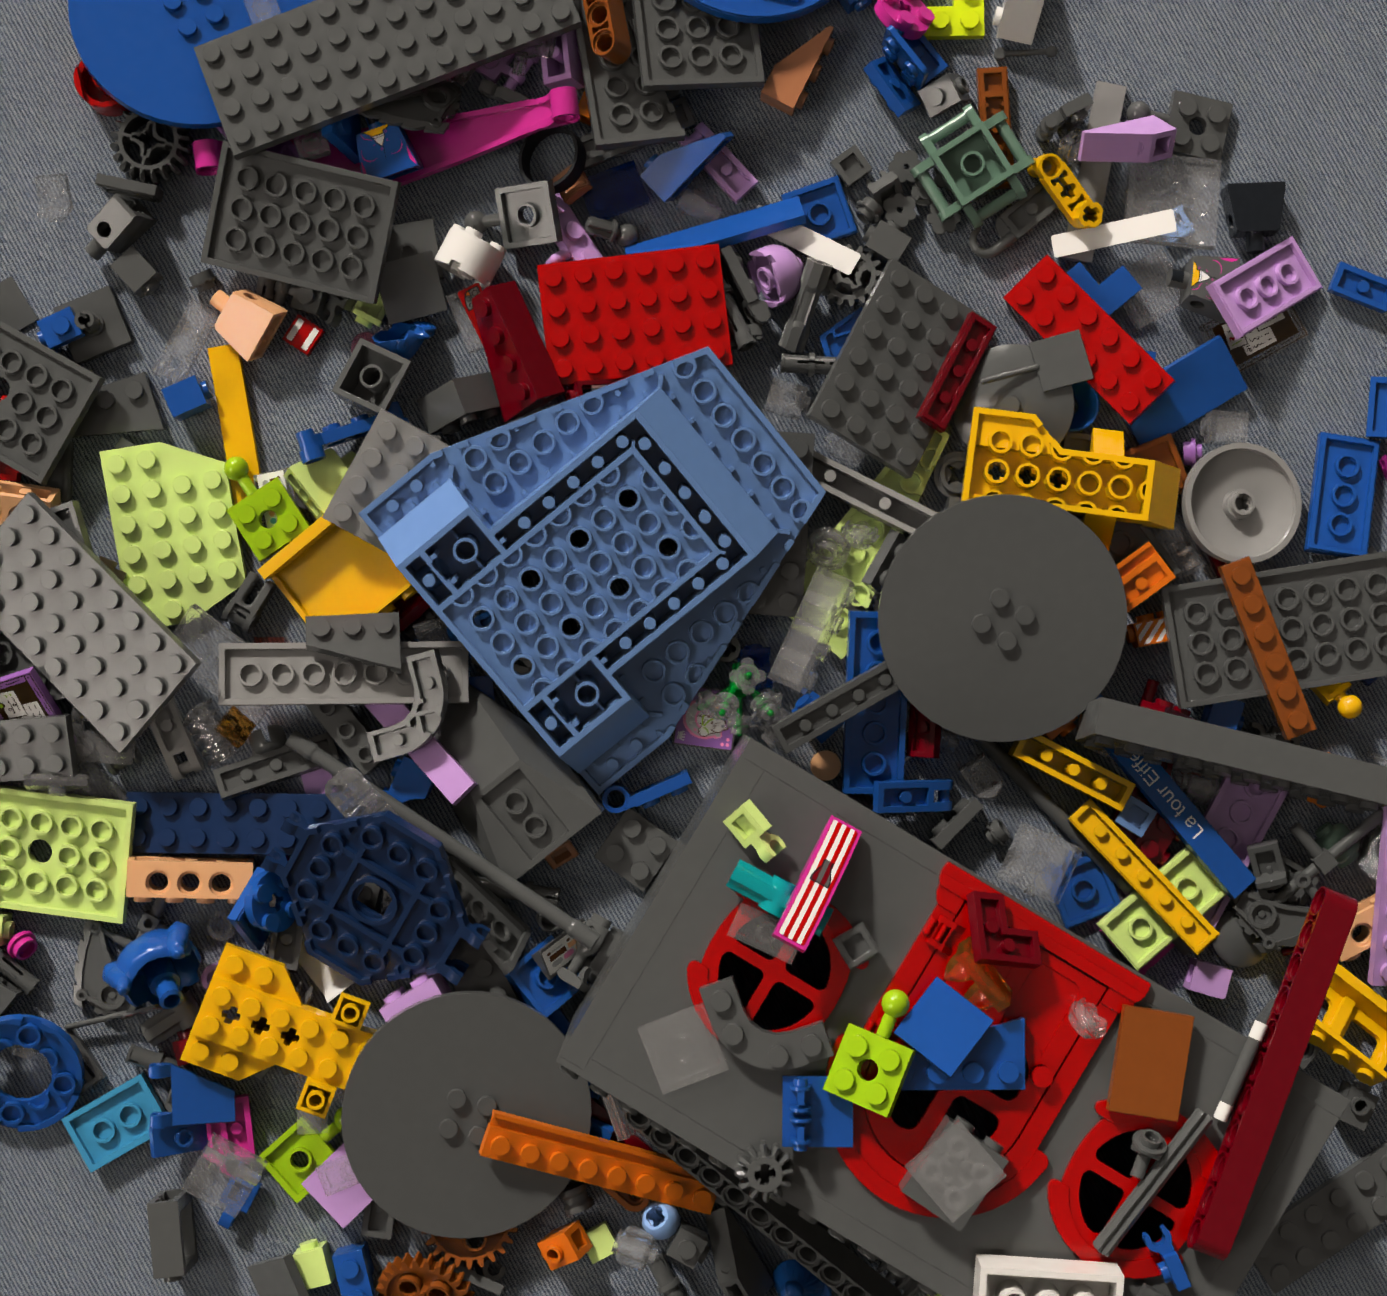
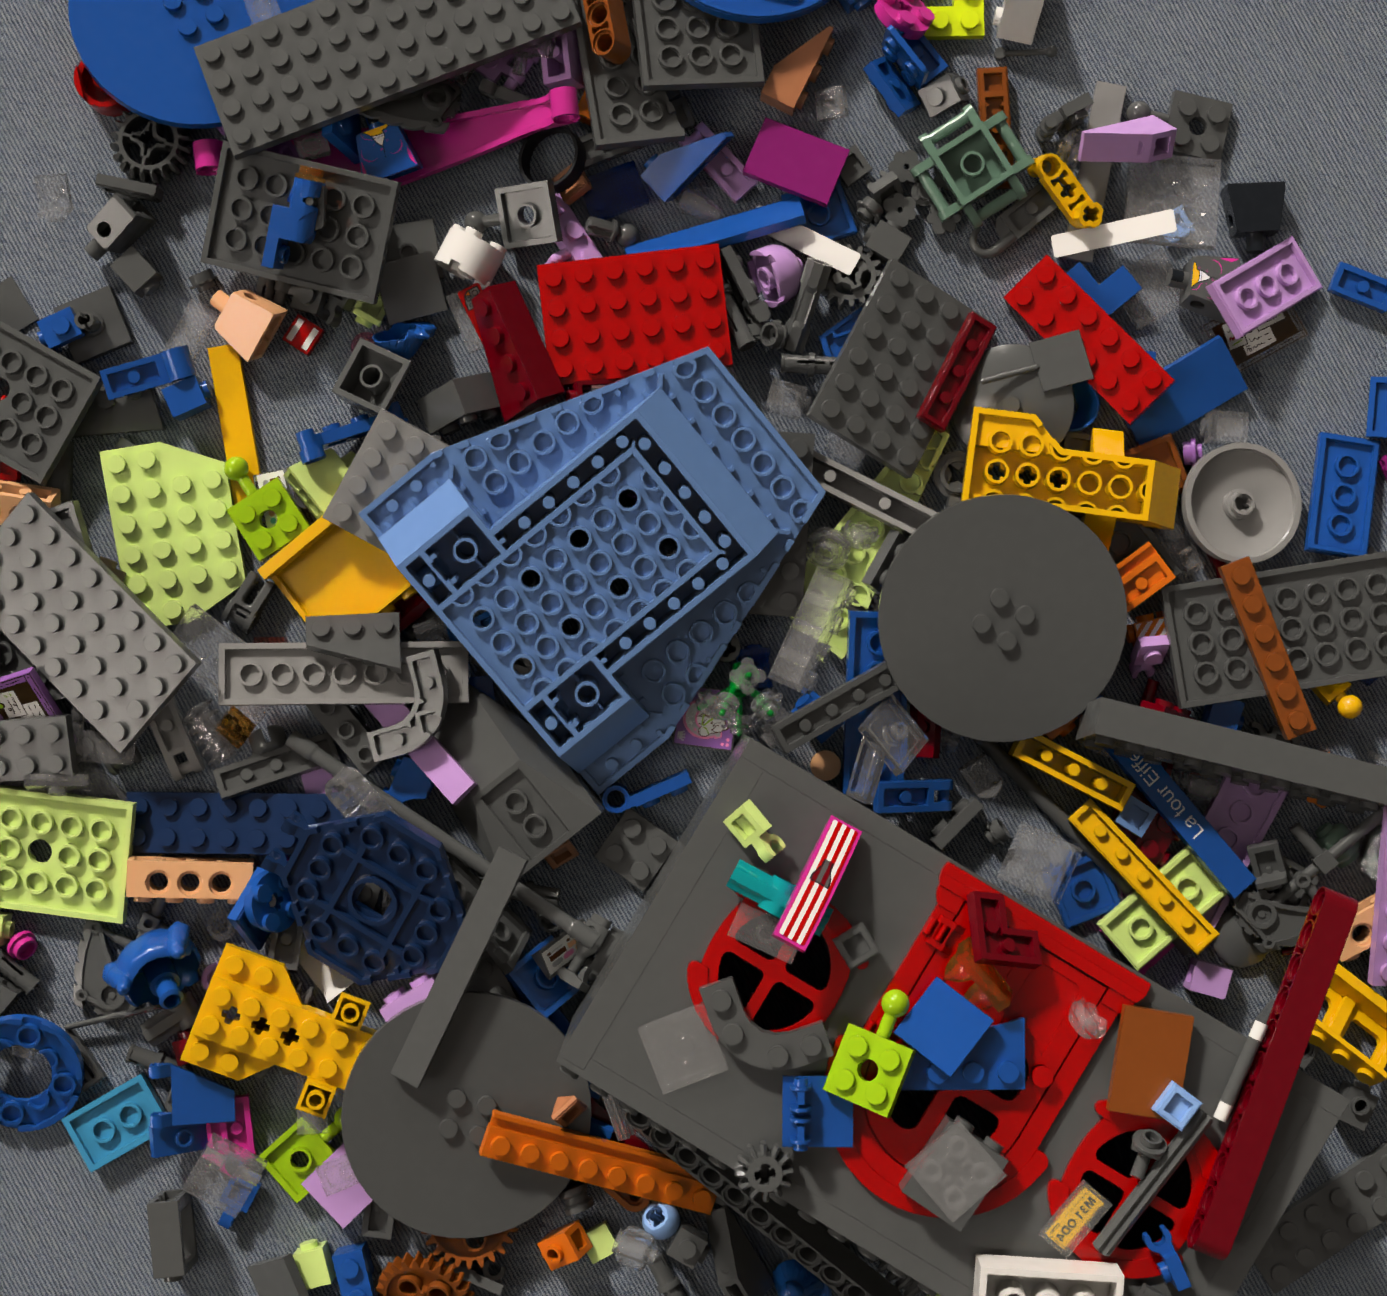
(148, 372): none -> blue plate
(299, 220): none -> blue plate
(459, 966): none -> dark grey tile
(567, 1110): none -> nougat slope
(774, 334): none -> dark grey plate
(796, 162): none -> magenta tile
(831, 103): none -> clear tile
(865, 774): none -> clear tile
(893, 734): none -> clear plate
(1075, 1219): none -> clear tile
(1148, 652): none -> lavender plate
(1176, 1105): none -> light blue tile

